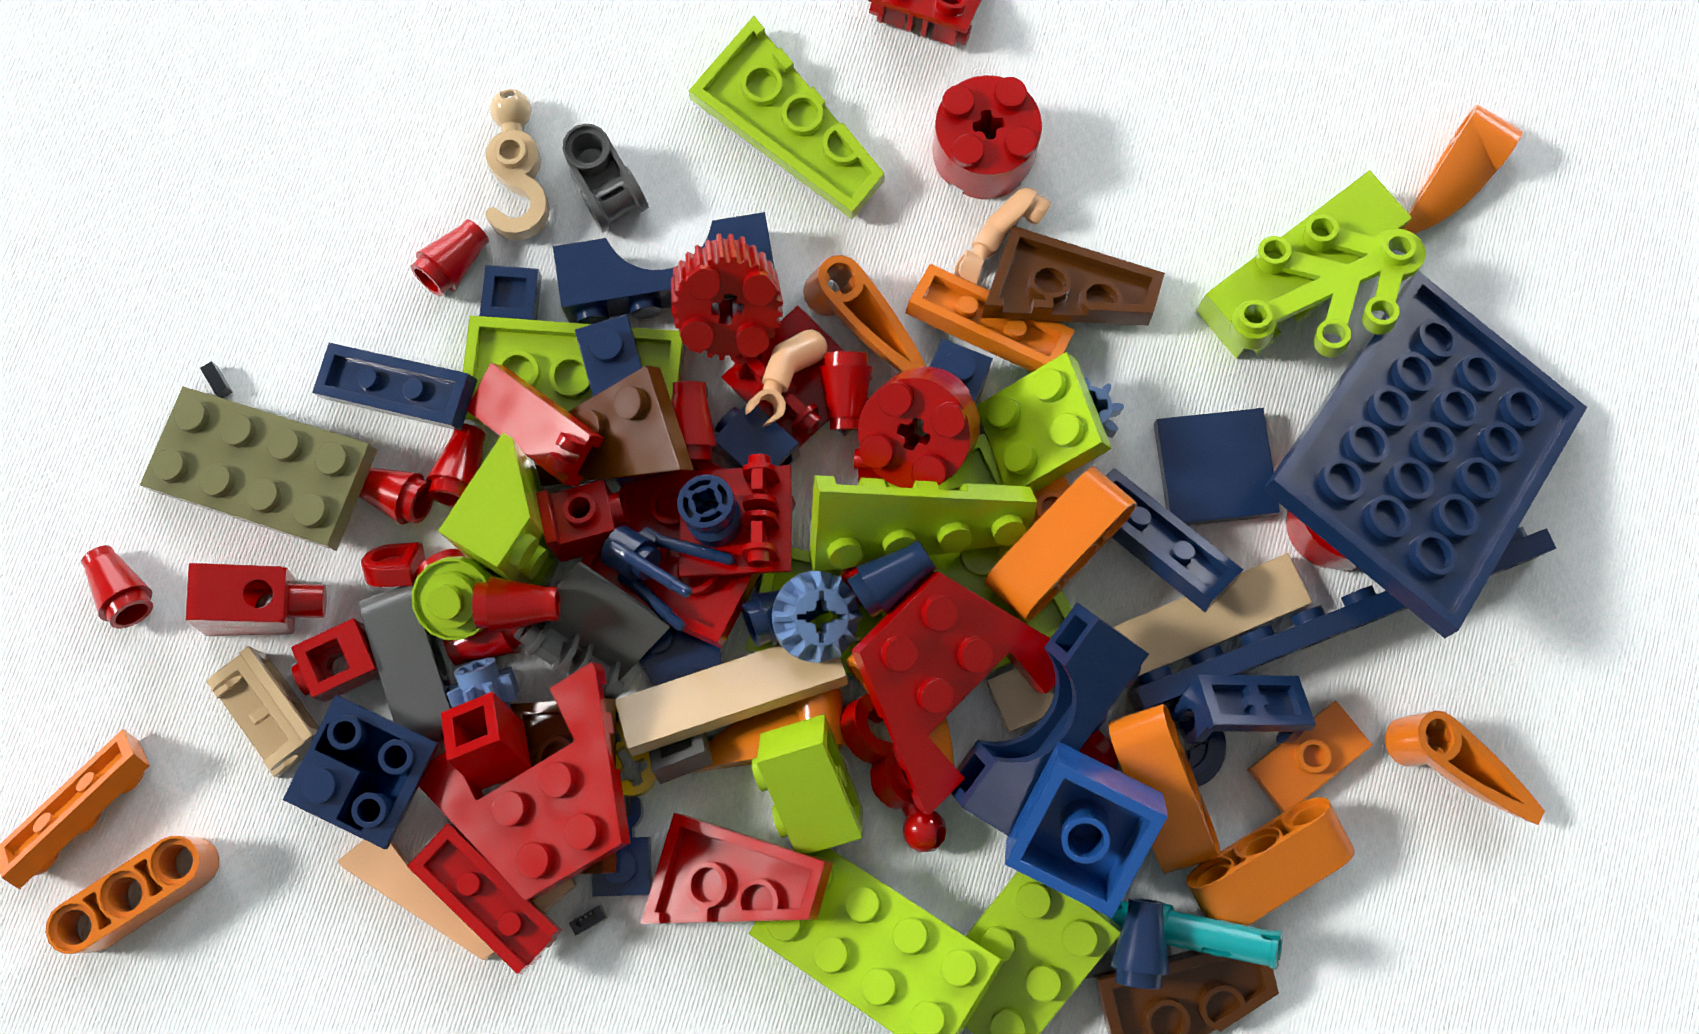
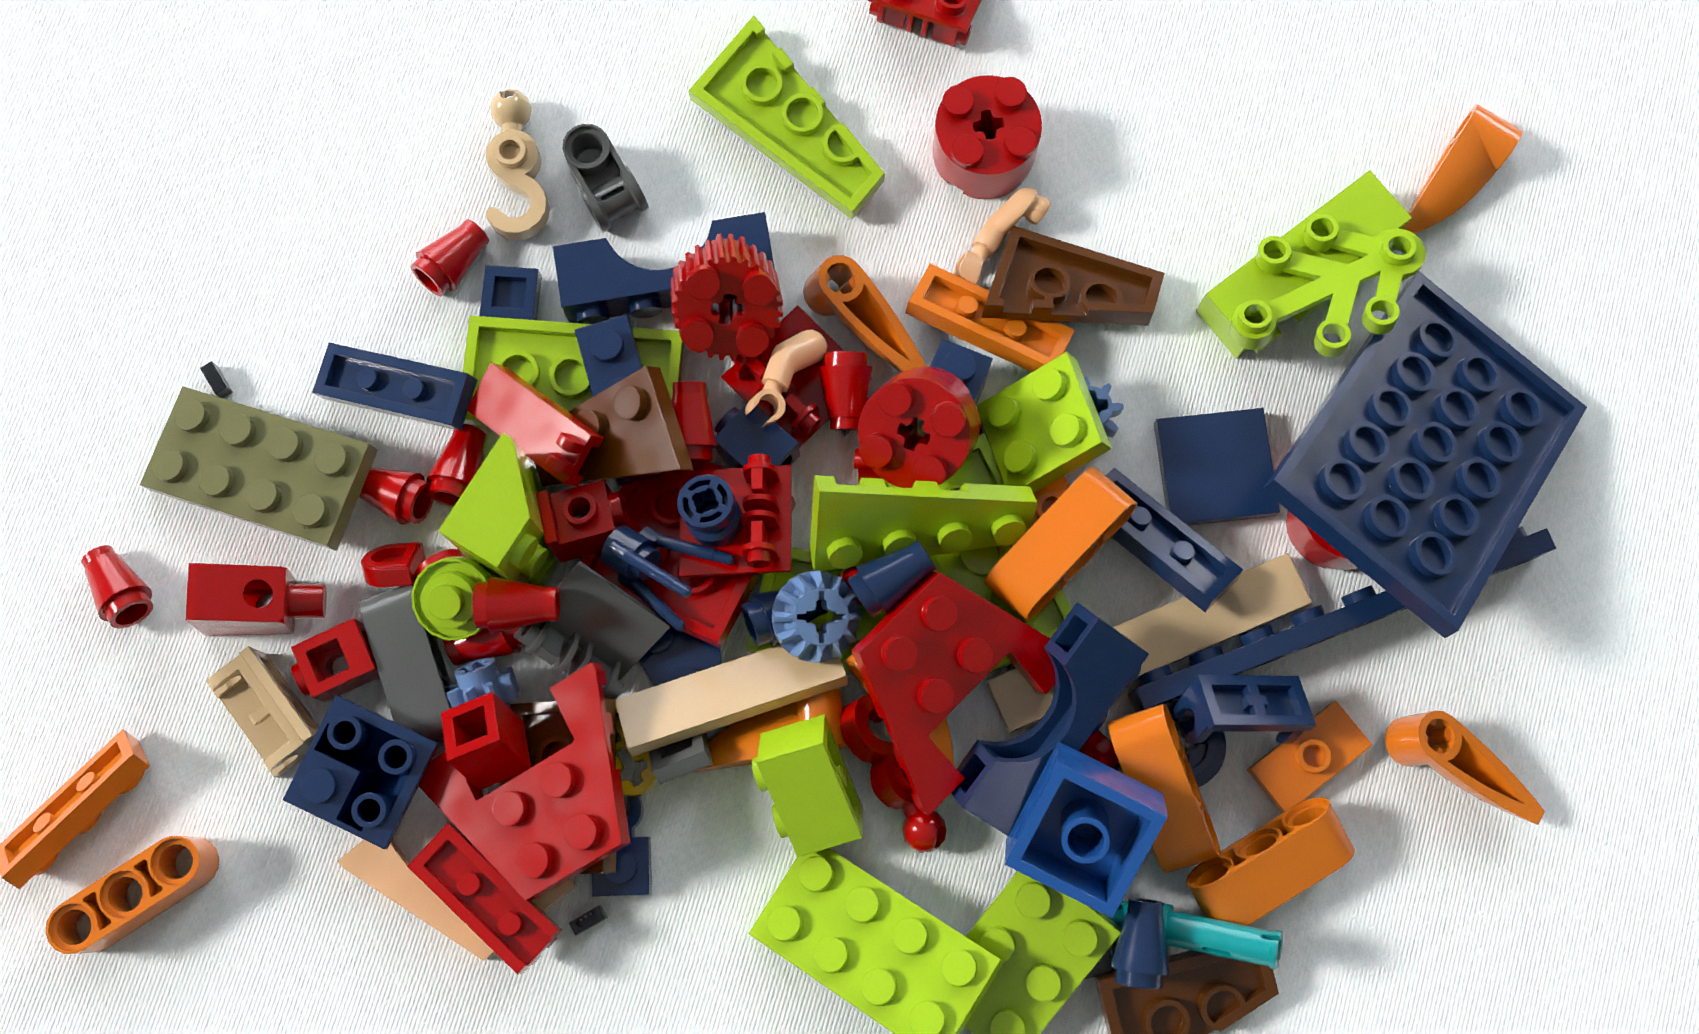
(731, 877): wing -> none

